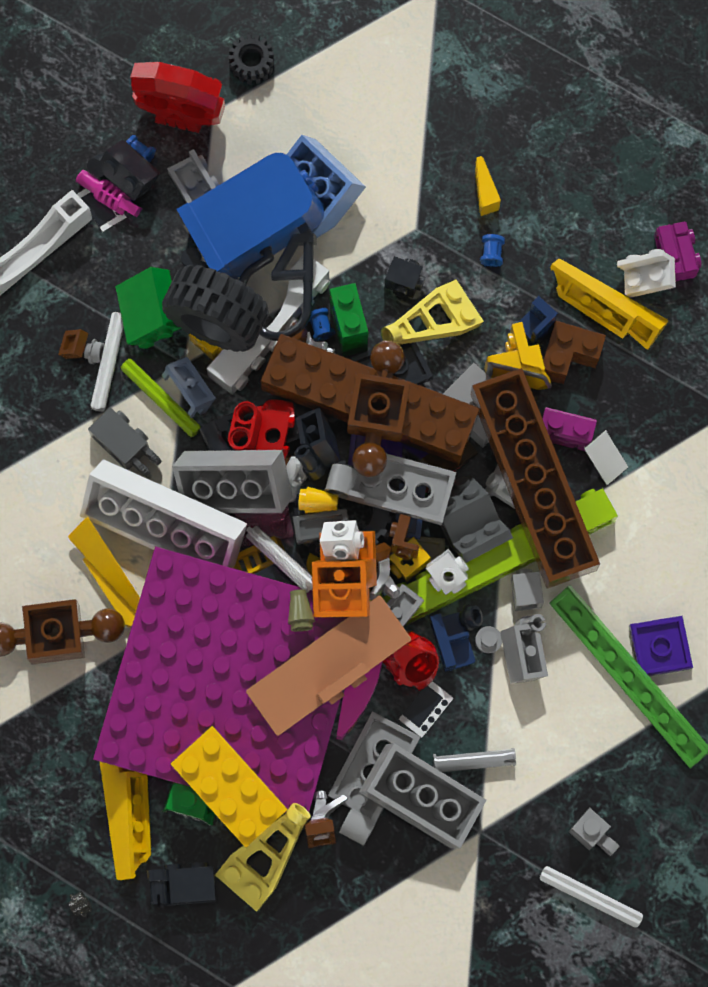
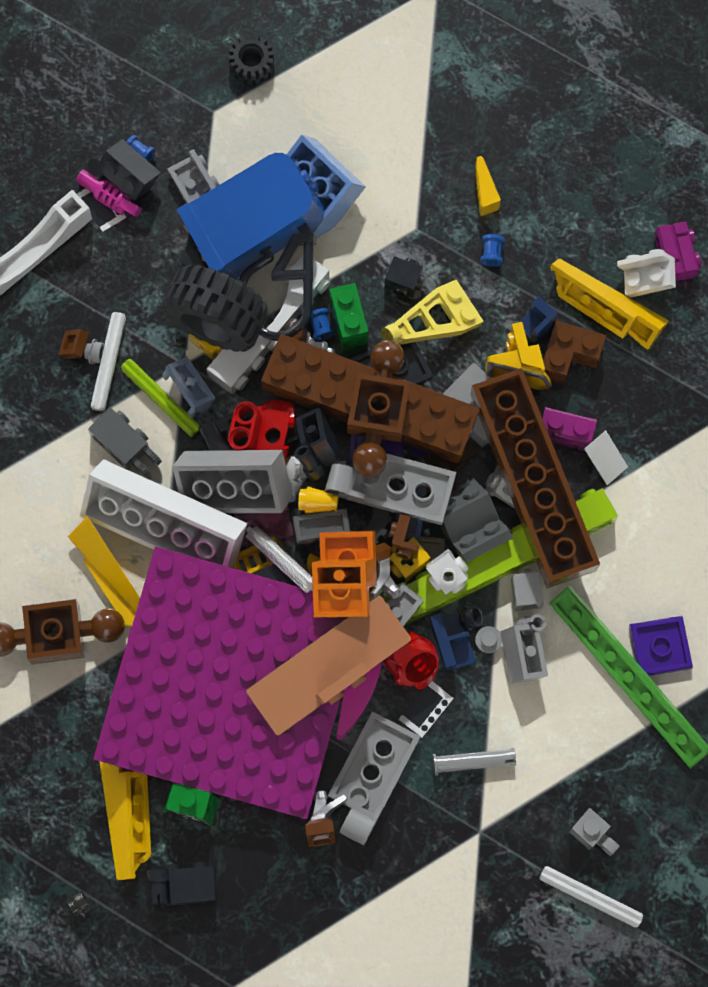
(141, 307): green brick -> none
(177, 95): red brick -> none
(229, 786): yellow brick -> none
(244, 879): light yellow plate -> none
(300, 612): olive cone -> none
(341, 540): white brick -> none
(422, 796): light grey brick -> none

